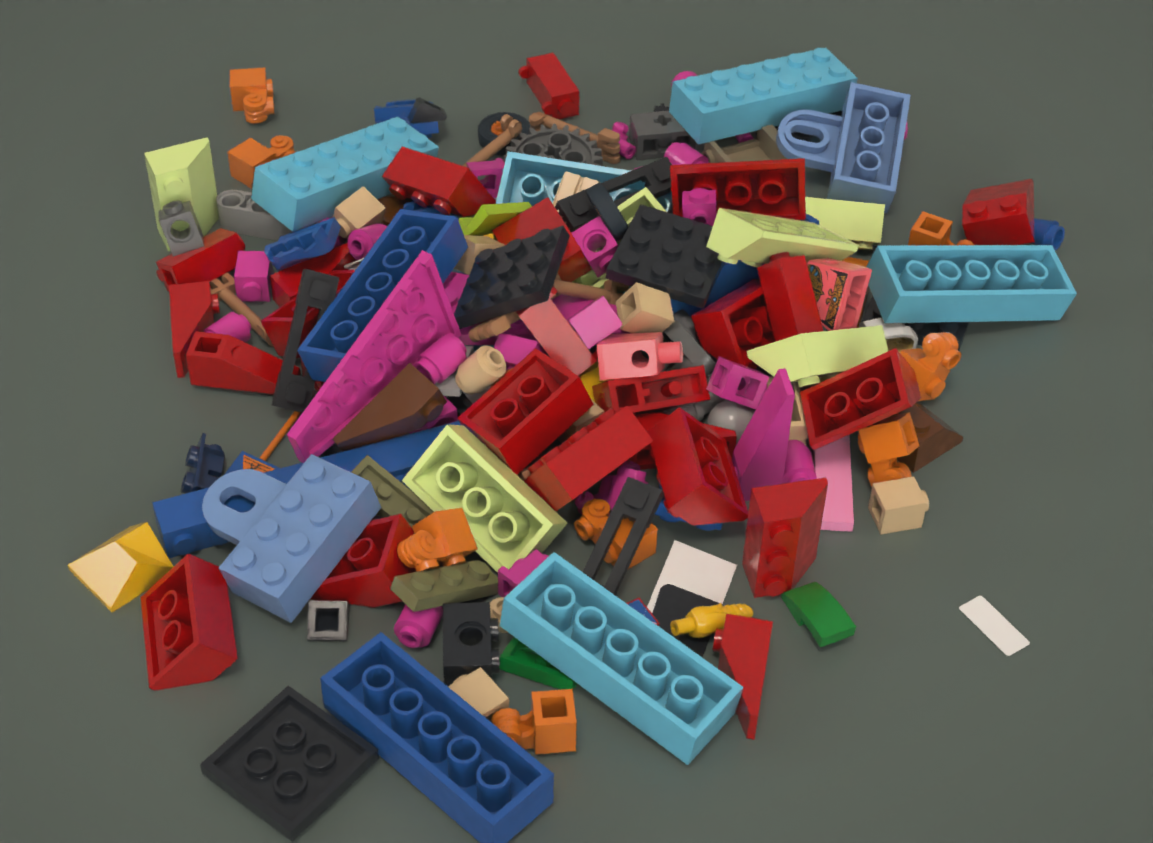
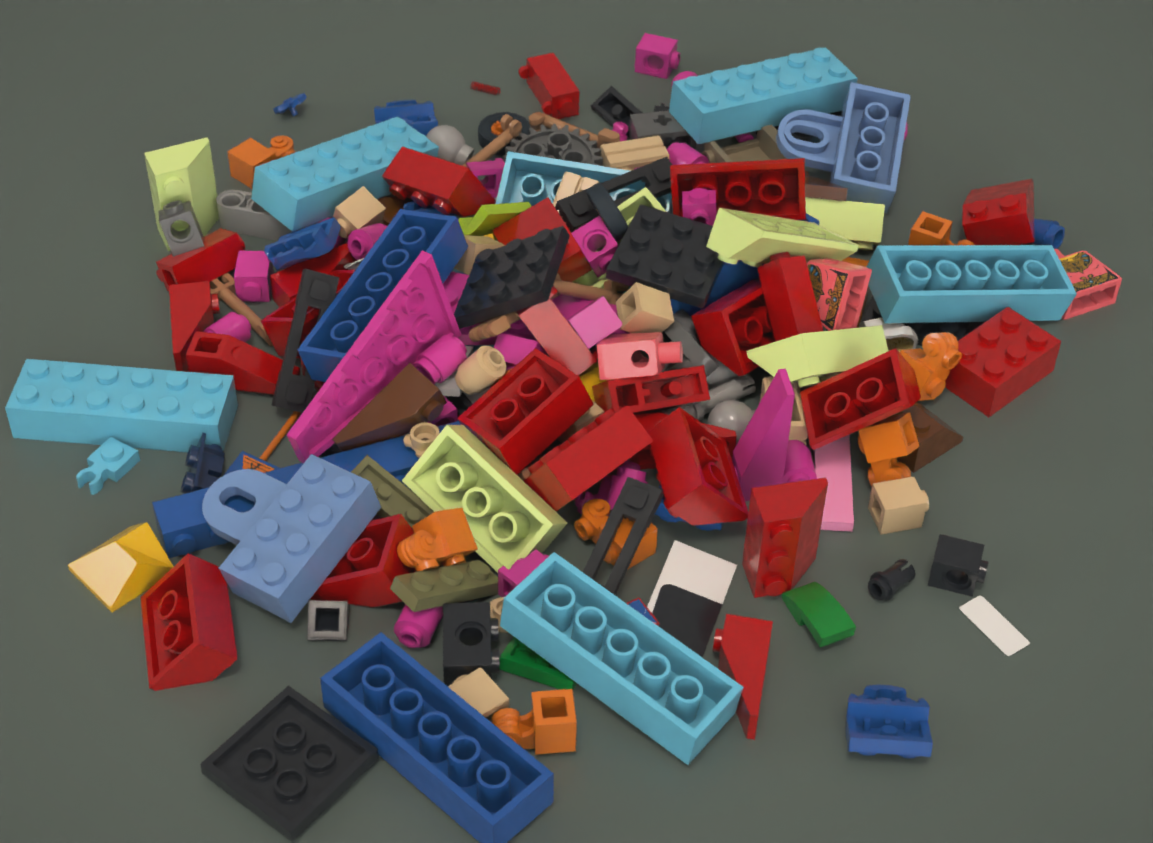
(109, 461): none -> medium azure plate
(125, 403): none -> medium azure brick
(252, 94): orange brick -> none
(290, 104): none -> blue plant
(421, 437): none -> tan plate
(426, 112): black slope -> none
(451, 144): none -> light grey piece
(490, 89): none -> red leg
(614, 107): none -> black slope
(633, 153): none -> tan brick
(656, 56): none -> dark pink brick
(705, 619): yellow piece -> none
(738, 383): dark pink brick -> none
(823, 189): none -> reddish brown wing
(885, 583): none -> black pin
(888, 723): none -> blue slope
(957, 565): none -> black brick
(1001, 361): none -> red brick
(1092, 281): none -> coral torso

